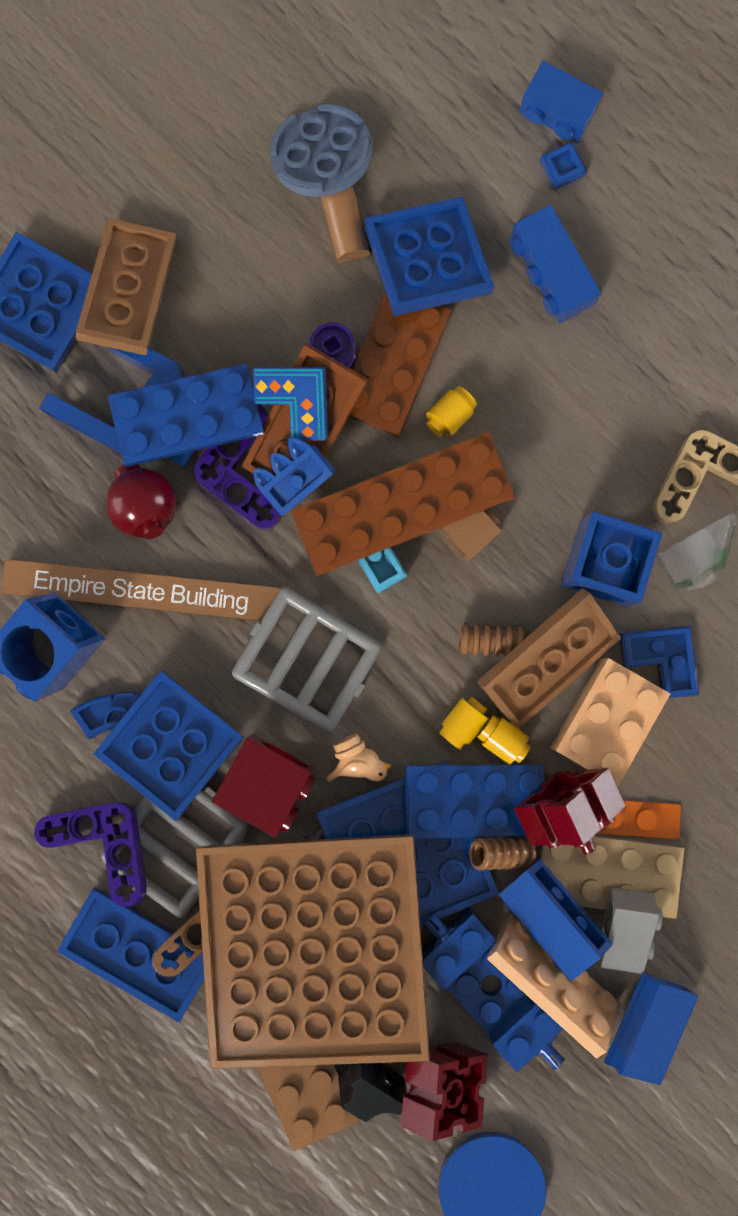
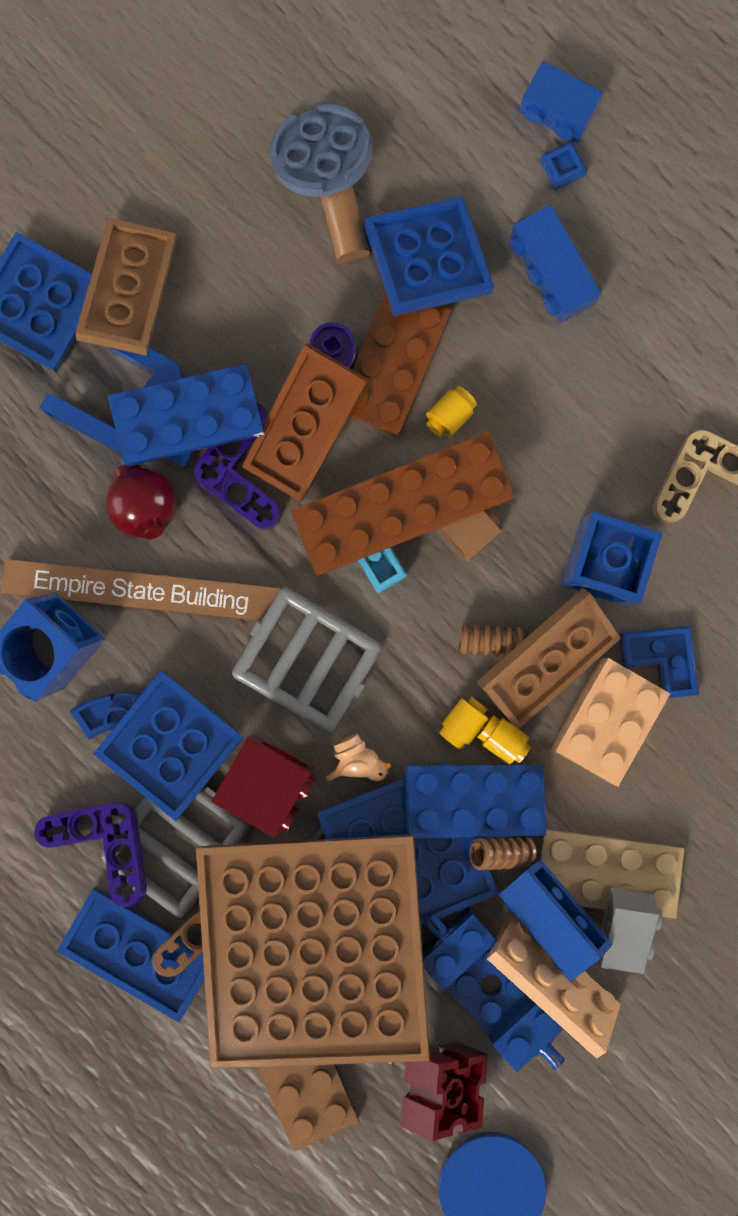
(293, 478): blue plate -> none
(302, 390): blue tile -> none
(371, 1090): black brick -> none
(570, 809): dark red brick -> none
(646, 820): orange piece -> none
(651, 1029): blue piece -> none
(699, 555): clear slope -> none

